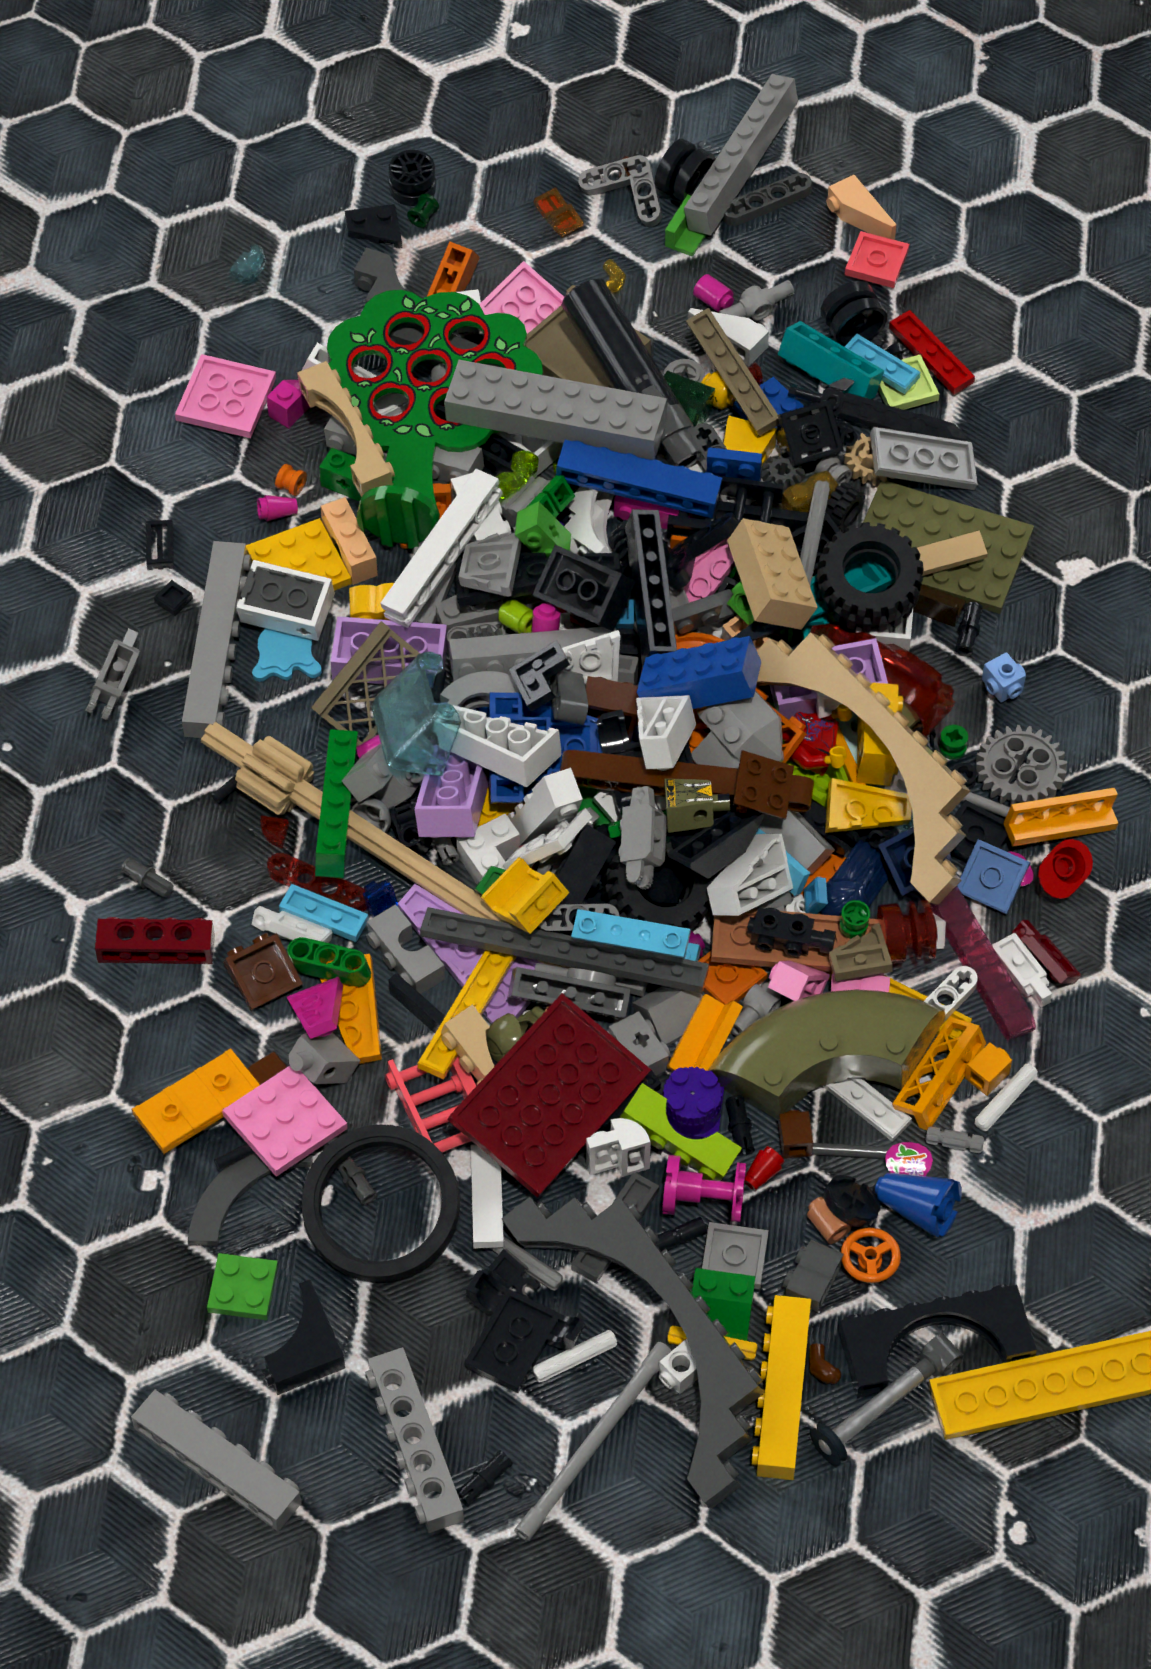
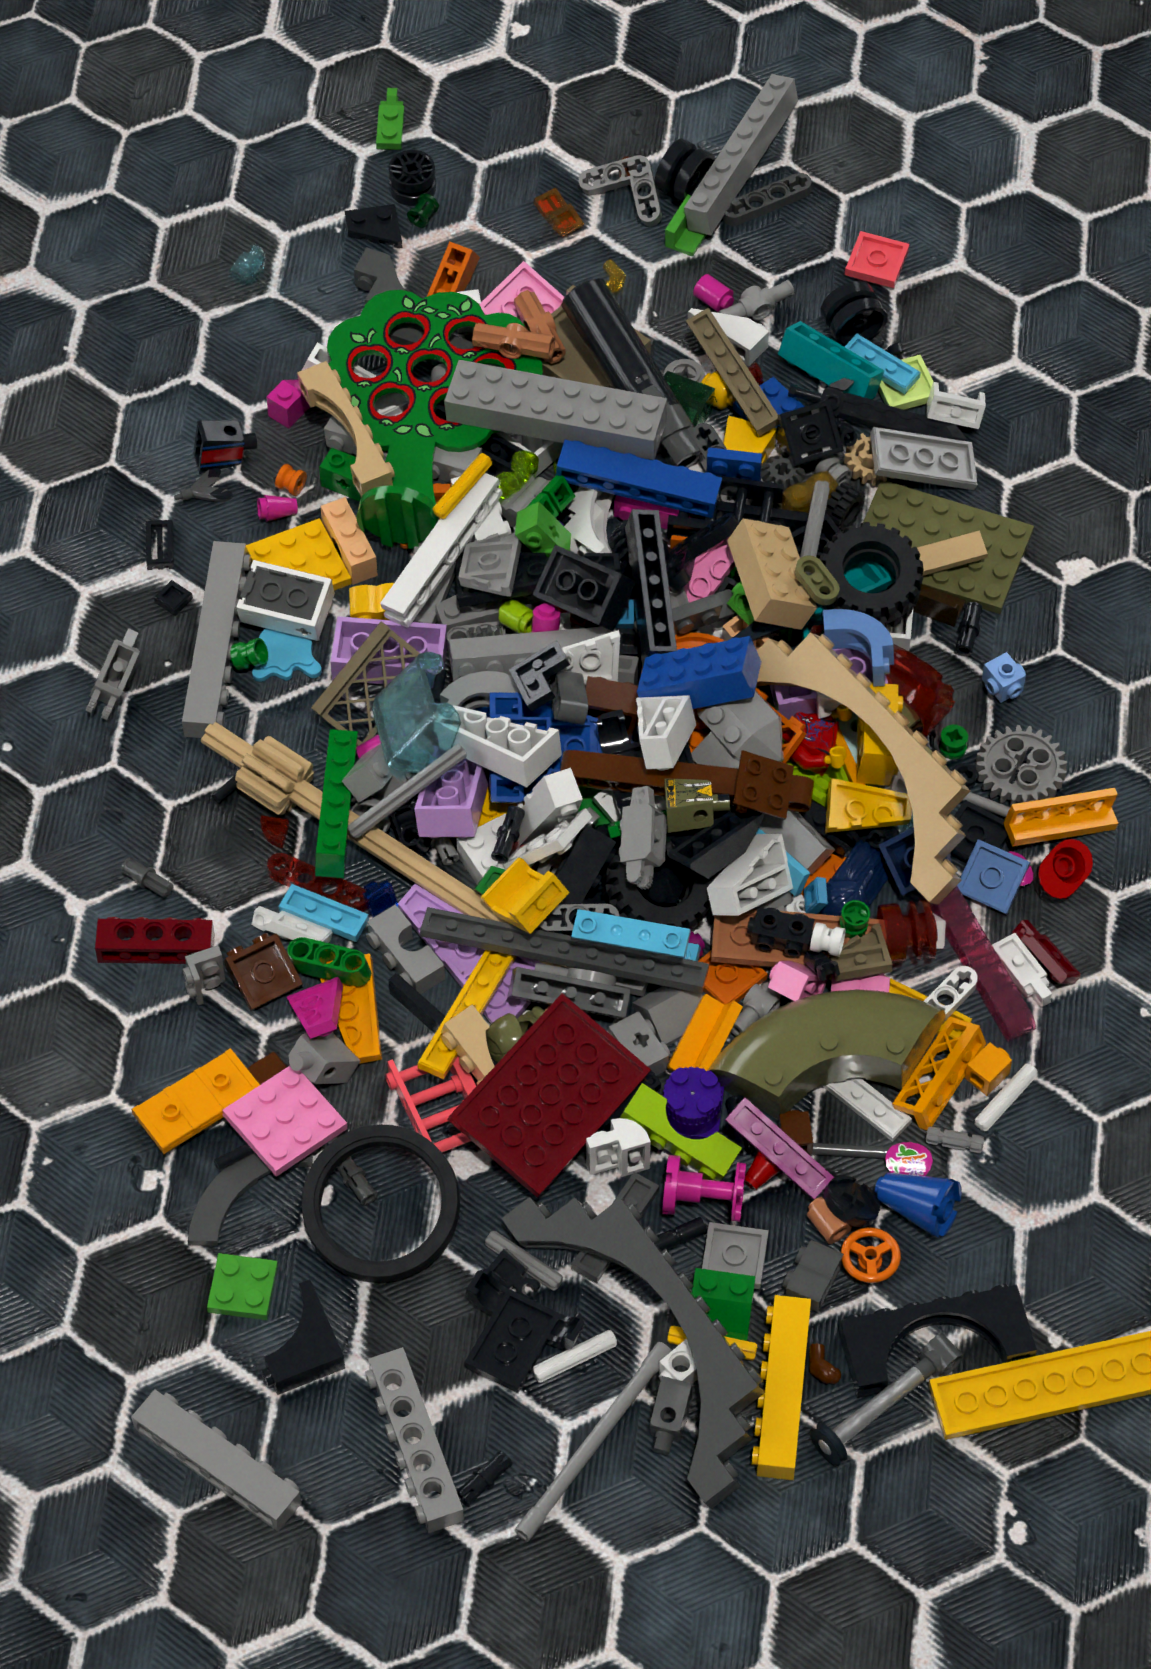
(203, 488): none -> dark grey piece
(203, 971): none -> light grey bracket
(220, 444): none -> black torso
(225, 396): bright pink plate -> none
(248, 654): none -> green wheel
(390, 122): none -> bright green hinge
(407, 791): none -> light grey axle
(462, 486): none -> yellow axle
(486, 1200): white tile -> none
(503, 848): none -> black pin
(513, 340): none -> nougat piece
(538, 321): none -> nougat piece
(671, 1403): none -> dark grey torso
(779, 1148): none -> magenta plate
(819, 581): none -> olive plate
(821, 964): none -> black bar
(827, 939): none -> white wheel
(859, 208): light nougat slope -> none
(861, 633): none -> medium blue arch
(933, 352): red plate -> none
(955, 408): none -> white panel

